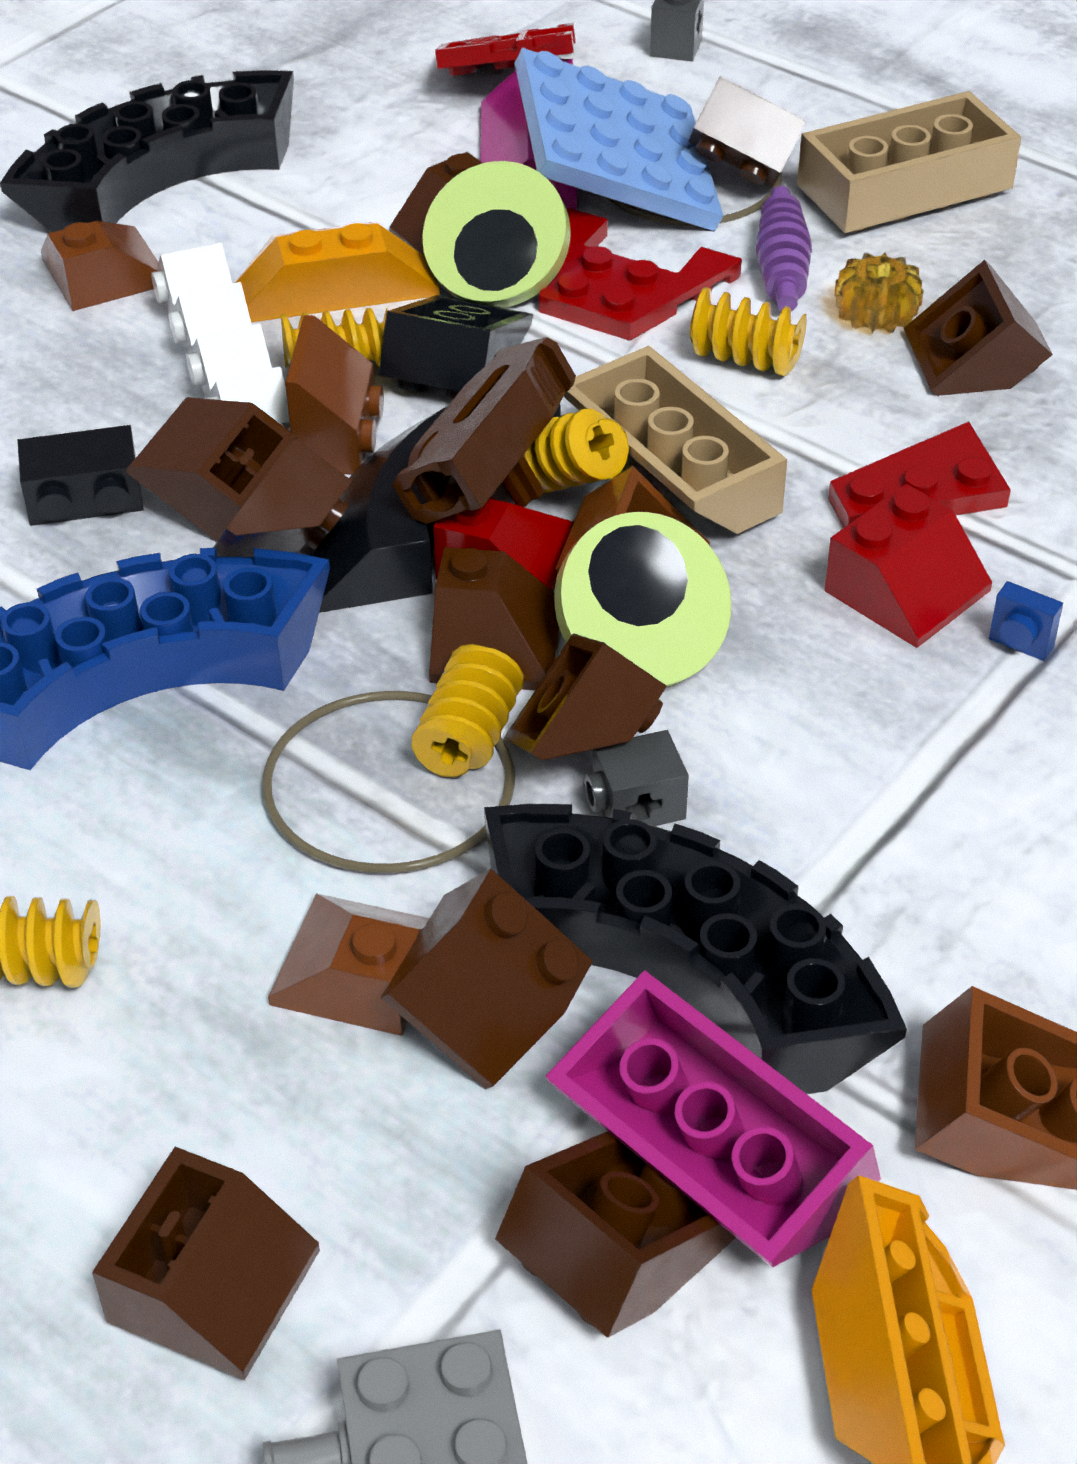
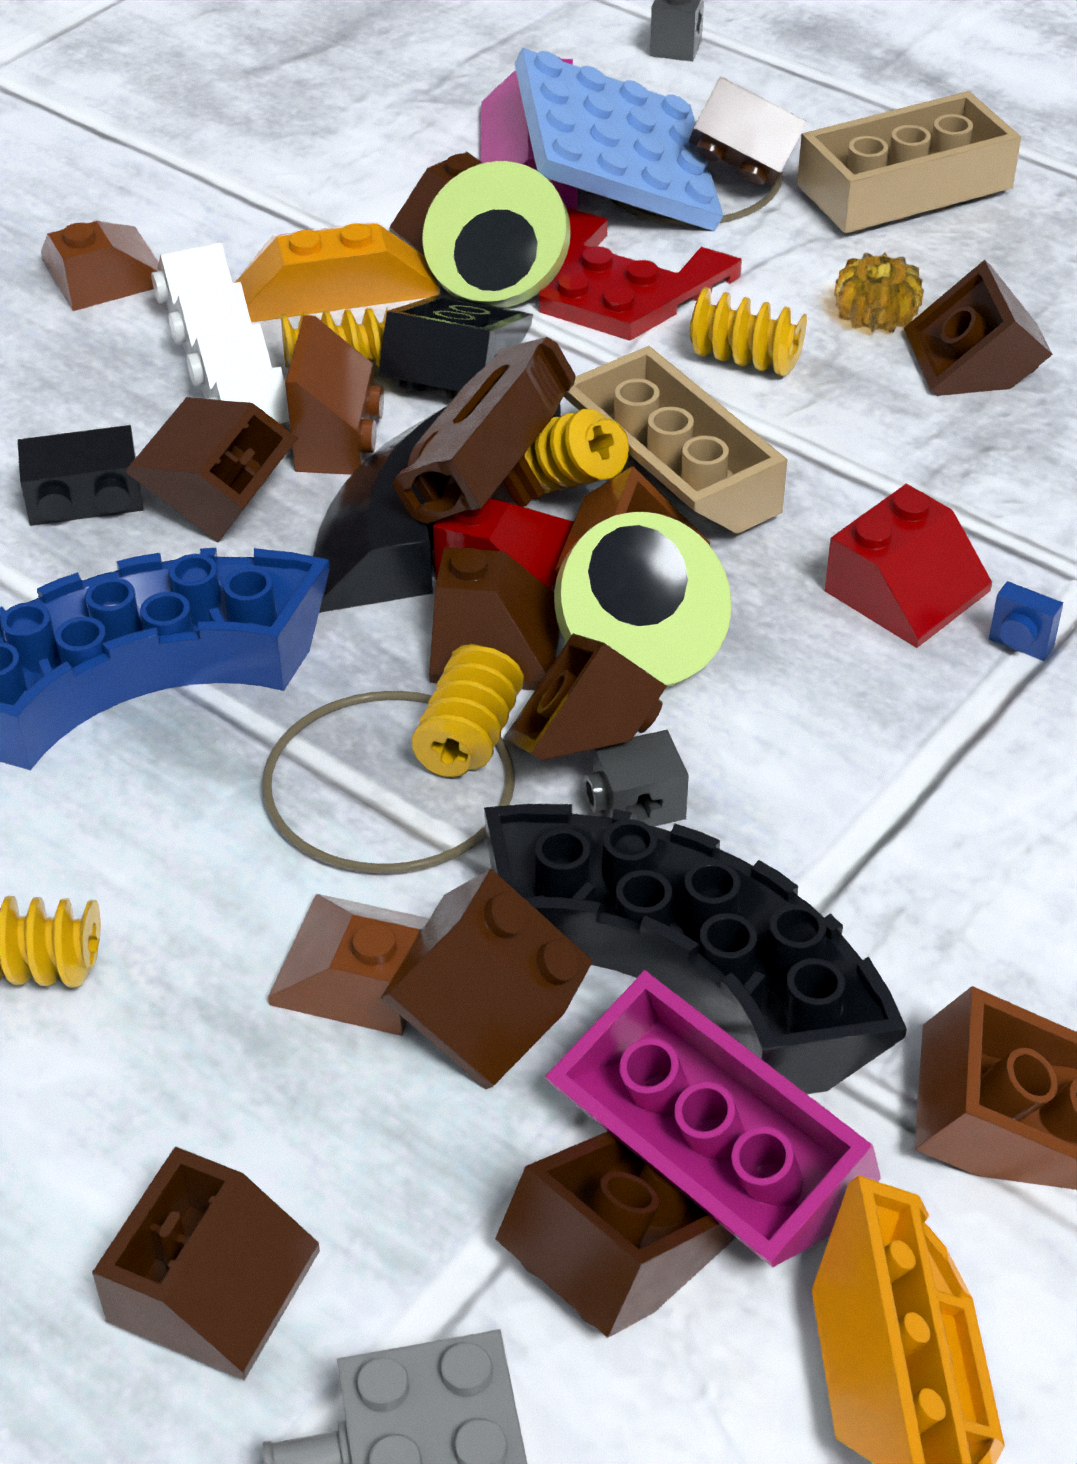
(151, 144): black brick -> none
(289, 507): reddish brown slope -> none
(465, 55): red wing -> none
(783, 248): medium lavender piece -> none
(945, 467): red wing -> none

